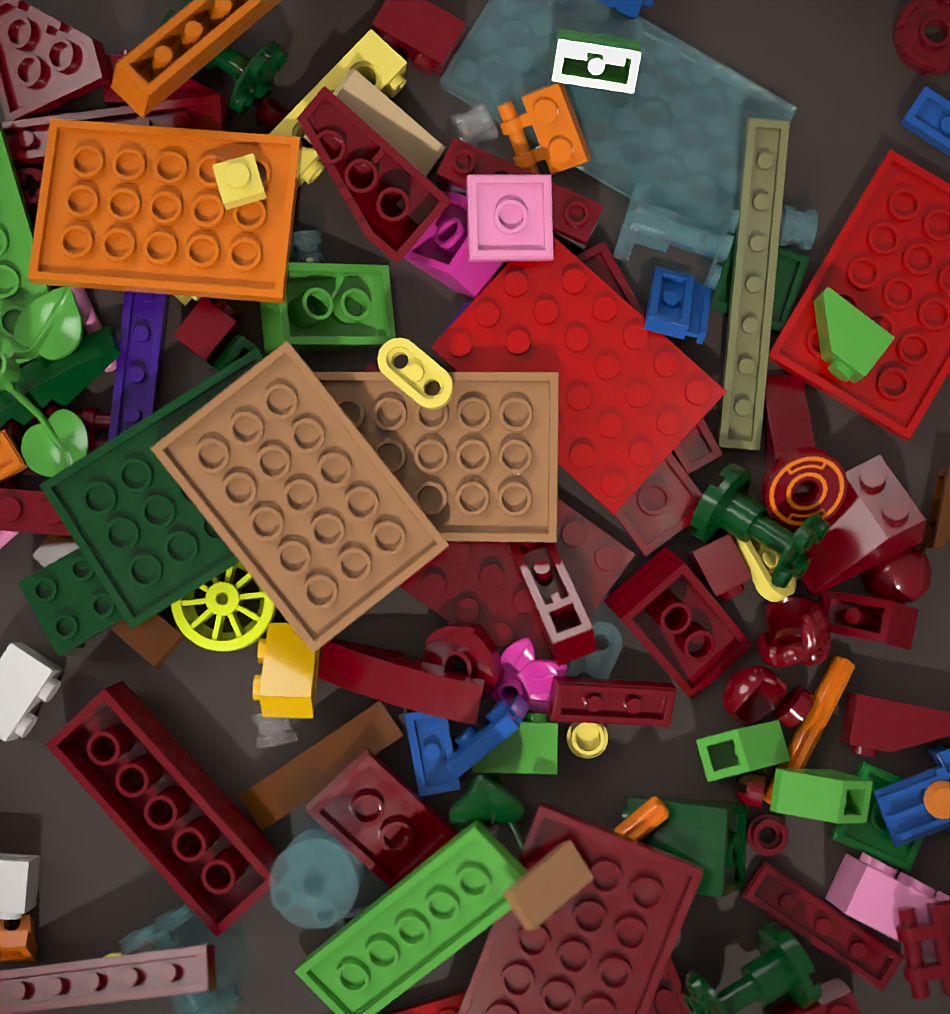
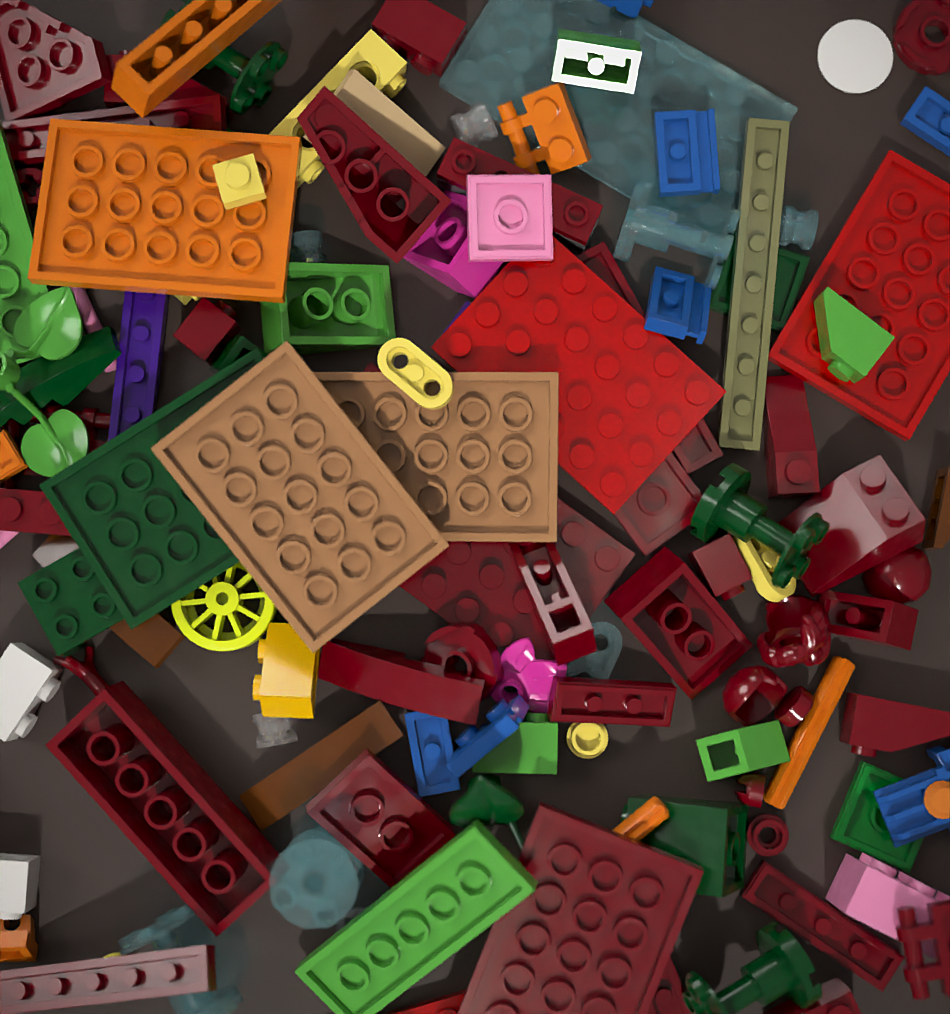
(84, 670): none -> dark red bar
(271, 113): dark red hinge -> none
(548, 885): medium nougat tile -> none
(686, 152): none -> blue plate
(792, 469): dark red tile -> none
(821, 795): bright green slope -> none
(855, 56): none -> white sticker

